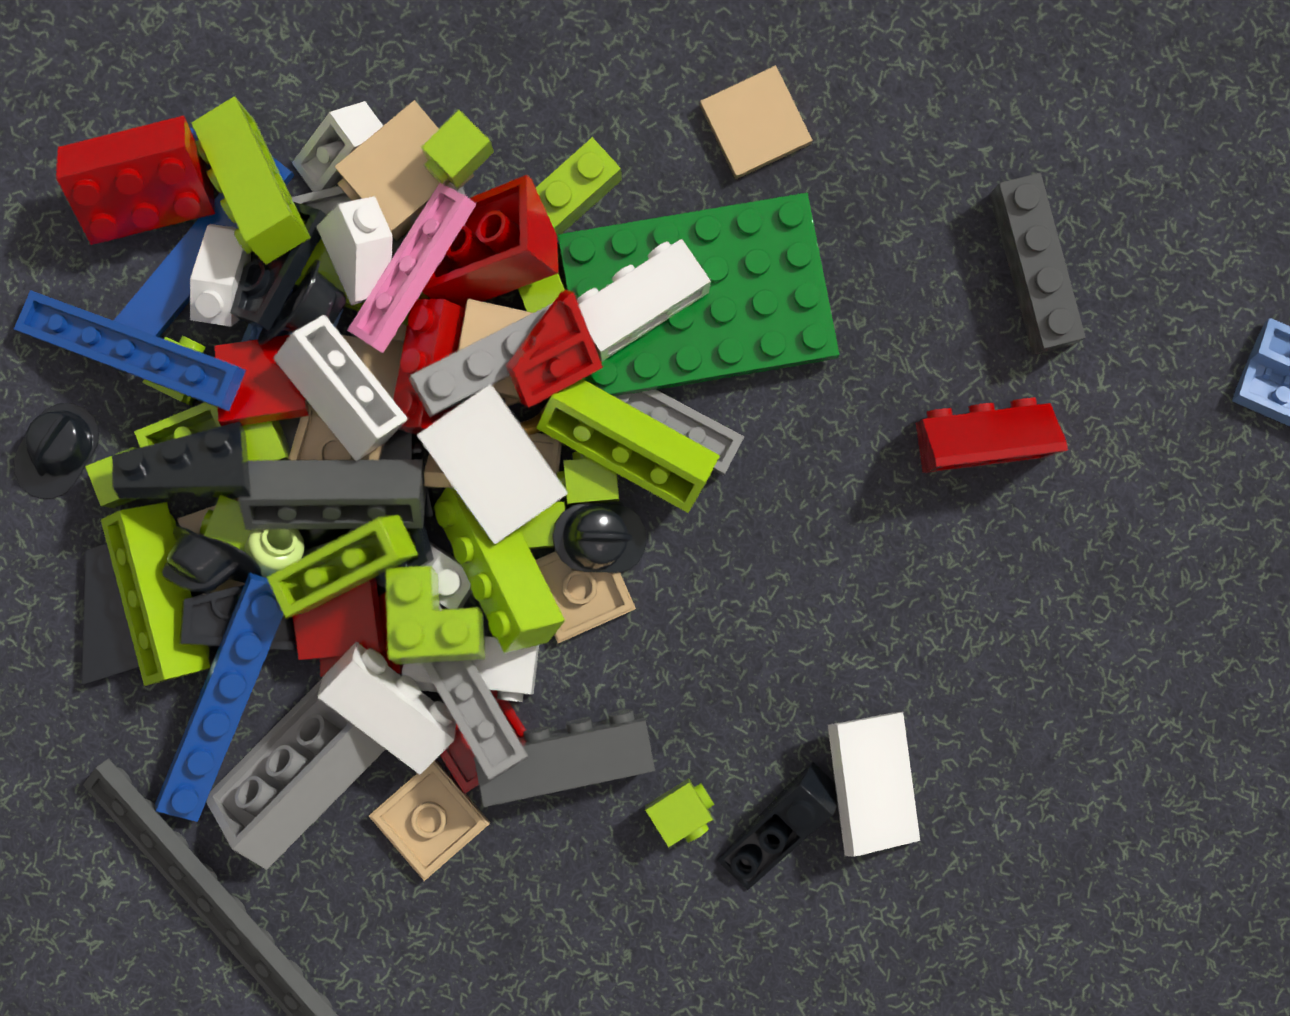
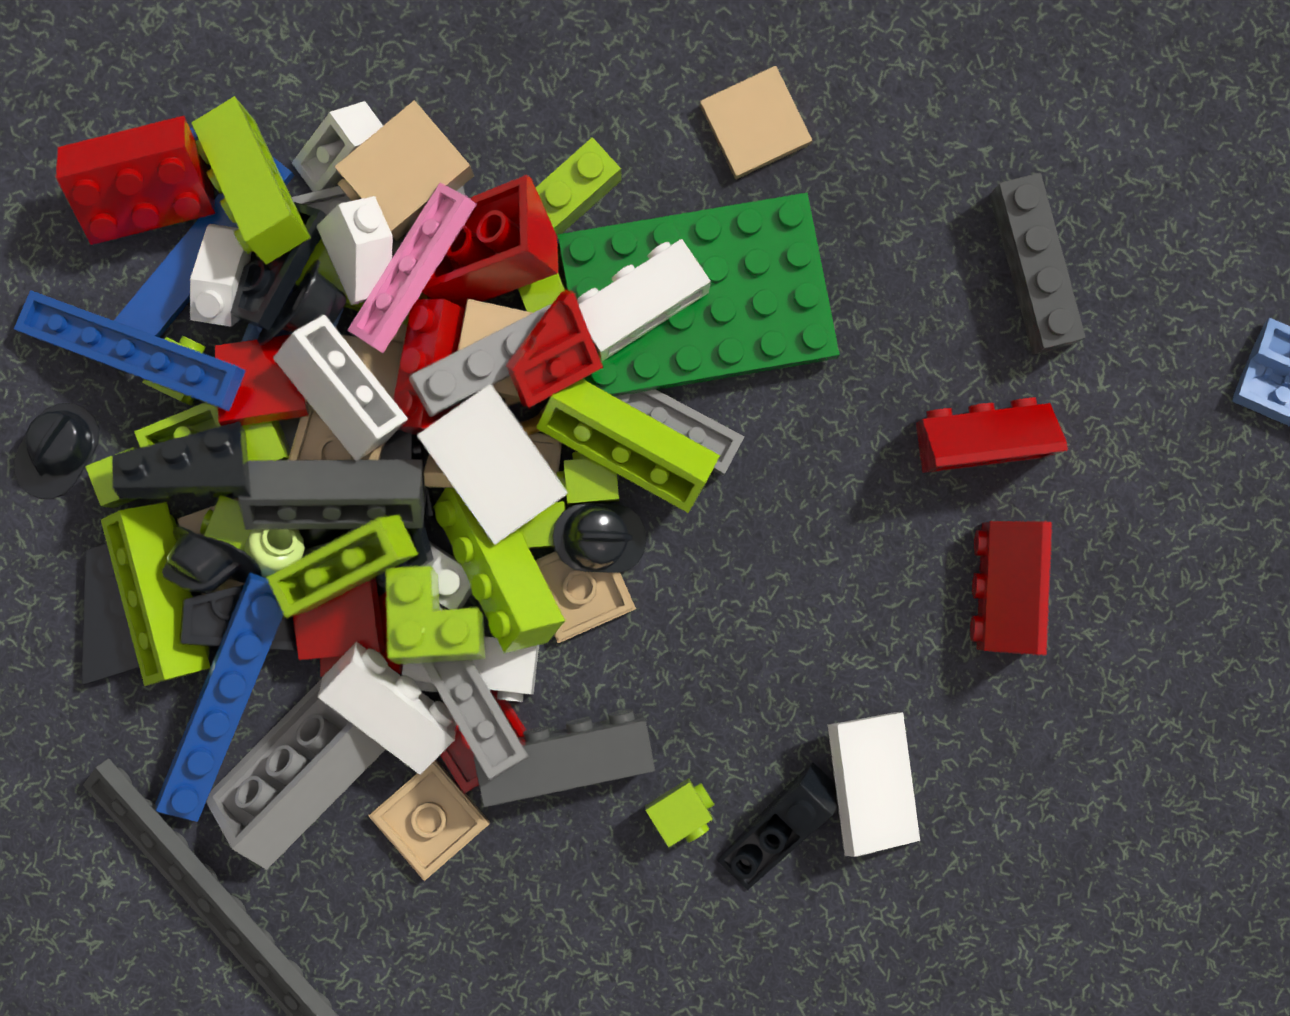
(456, 150): lime brick -> none
(1012, 587): none -> red slope

